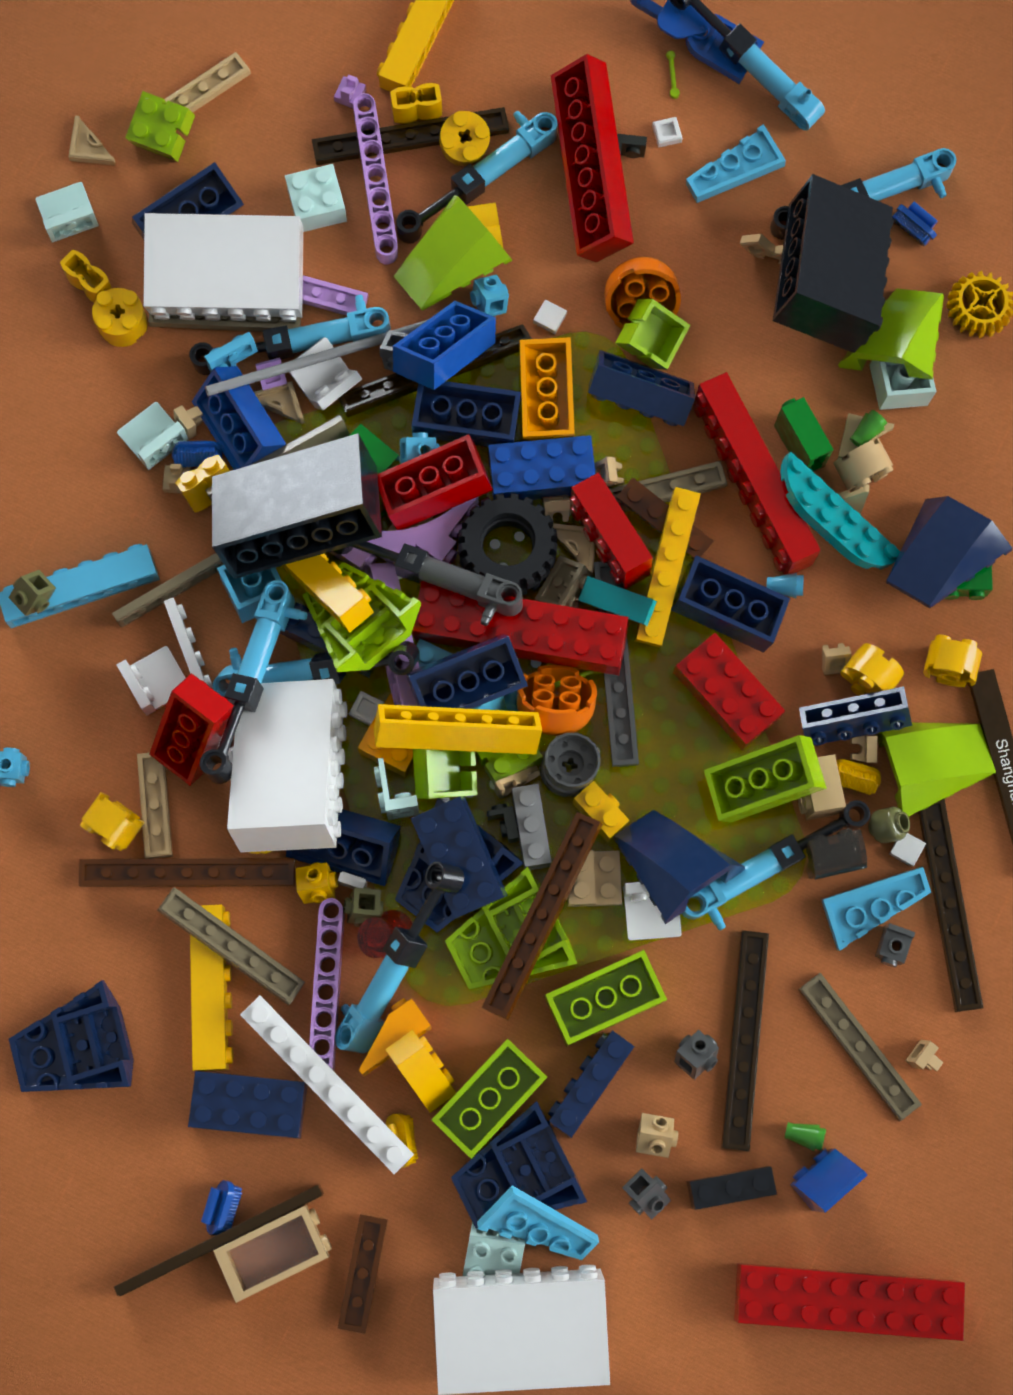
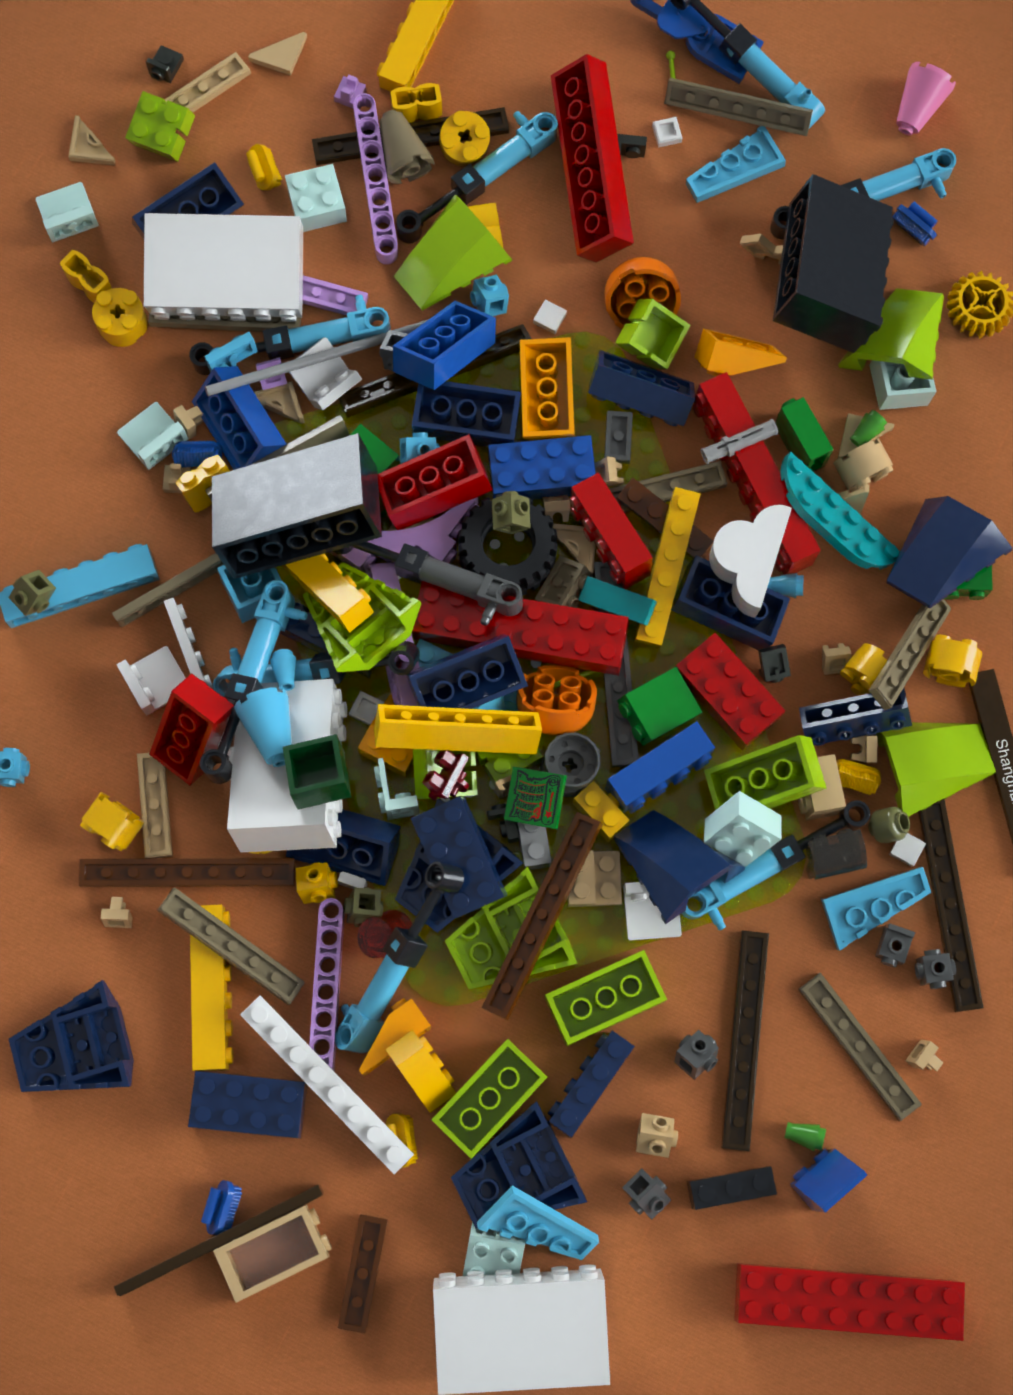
(117, 915): none -> tan tile
(164, 64): none -> pearl dark grey bracket
(263, 167): none -> yellow piece
(267, 722): none -> medium azure cone
(281, 55): none -> tan tile
(284, 666): none -> medium azure cone
(316, 772): none -> dark green piece
(403, 149): none -> dark tan cone
(450, 778): none -> dark red hips
(511, 513): none -> olive brick
(535, 797): none -> green tile
(618, 436): none -> dark grey plate
(658, 706): none -> green brick
(660, 767): none -> blue brick
(730, 445): none -> light grey pin
(733, 354): none -> light orange slope
(738, 106): none -> dark tan tile
(742, 829): none -> light aqua brick
(746, 555): none -> white brick
(774, 663): none -> pearl dark grey bracket
(908, 653): none -> dark tan tile
(922, 96): none -> bright pink cone
(925, 969): none -> dark grey brick

